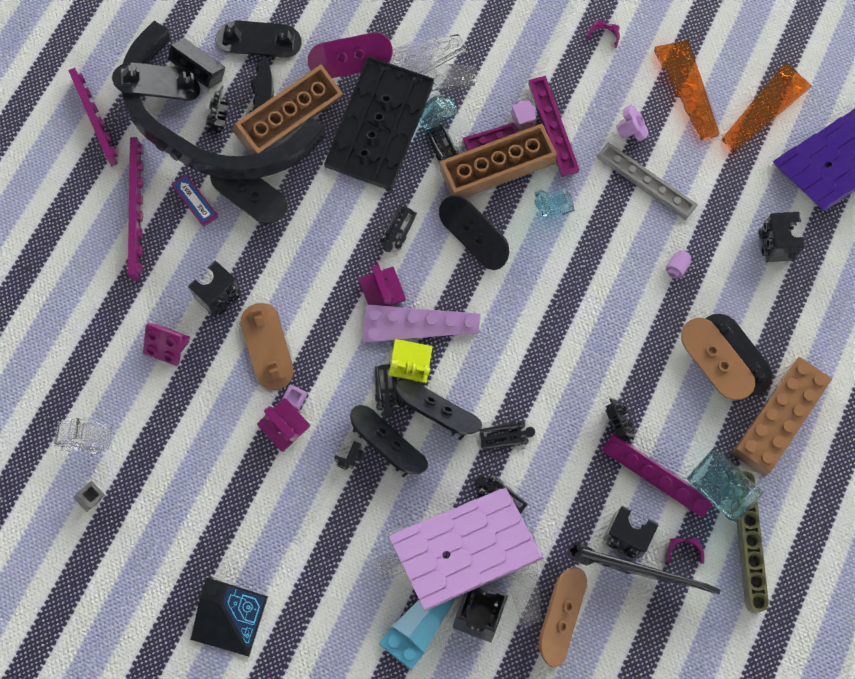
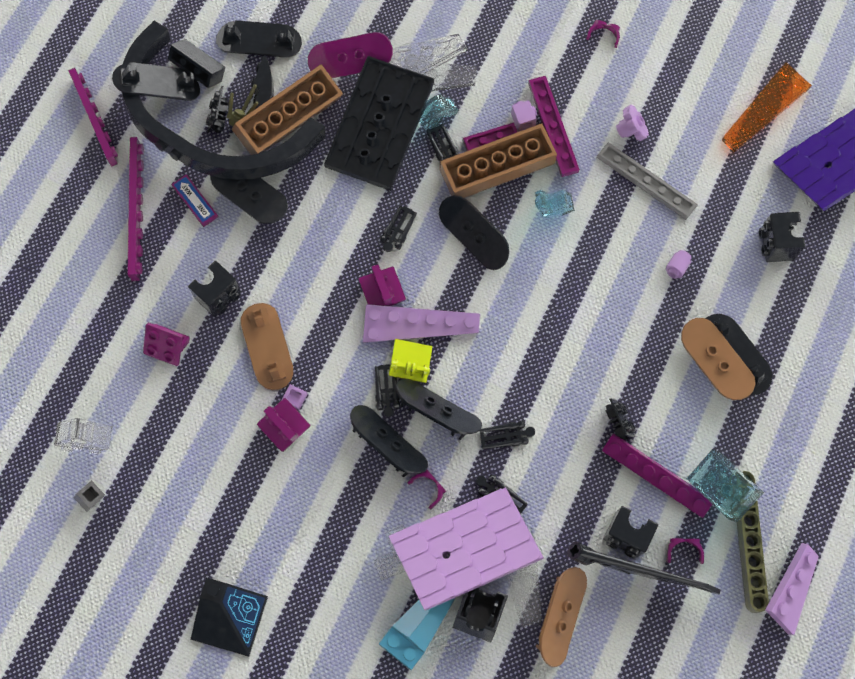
(238, 114): none -> olive plant
(355, 454): black bracket -> none
(427, 474): none -> magenta cap
(685, 76): clear orange wing -> none
(781, 416): medium nougat brick -> none
(791, 593): none -> lavender wing

